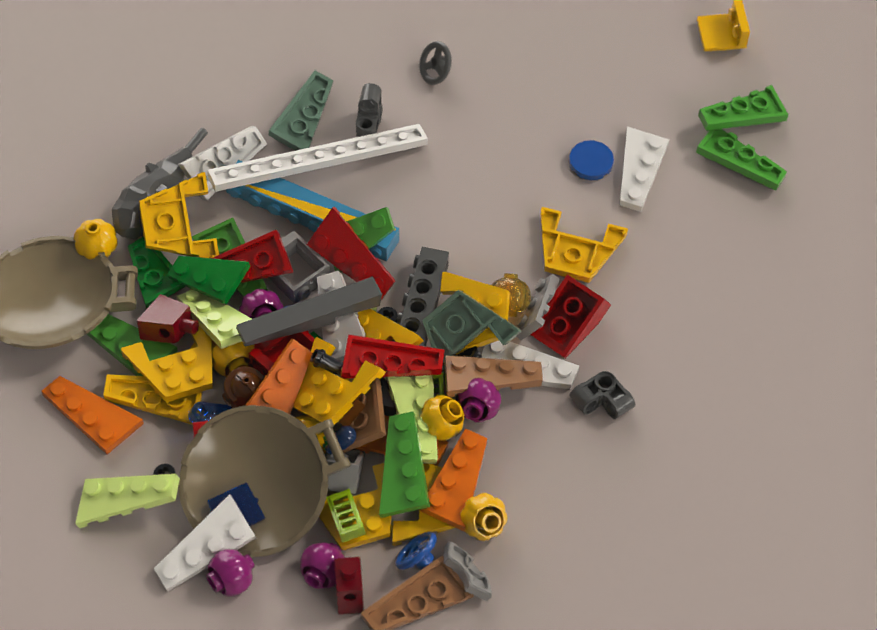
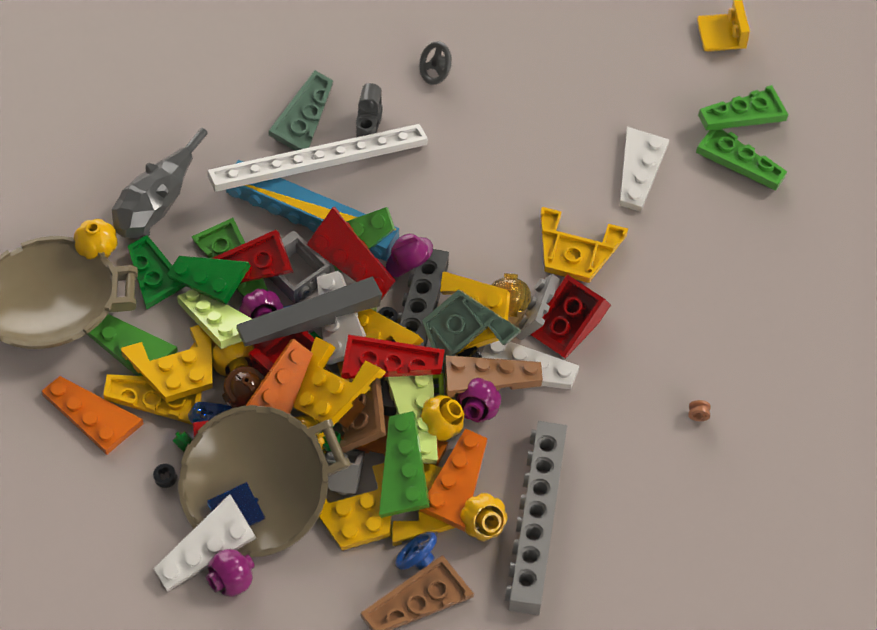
(122, 495): yellowish green wing -> none
(166, 321): dark red torso -> none
(167, 221): yellow wing -> none
(182, 440): none -> green plate
(240, 147): white wing -> none
(318, 564): magenta plant -> none
(321, 359): black pin -> none
(346, 436): dark blue cylinder -> none
(349, 582): dark red torso -> none
(351, 531): lime slope -> none
(408, 253): none -> magenta piece
(462, 563): light grey tile -> none
(529, 598): none -> light grey brick
(591, 160): blue tile -> none
(591, 395): dark grey piece -> none
(699, 410): none -> nougat bush

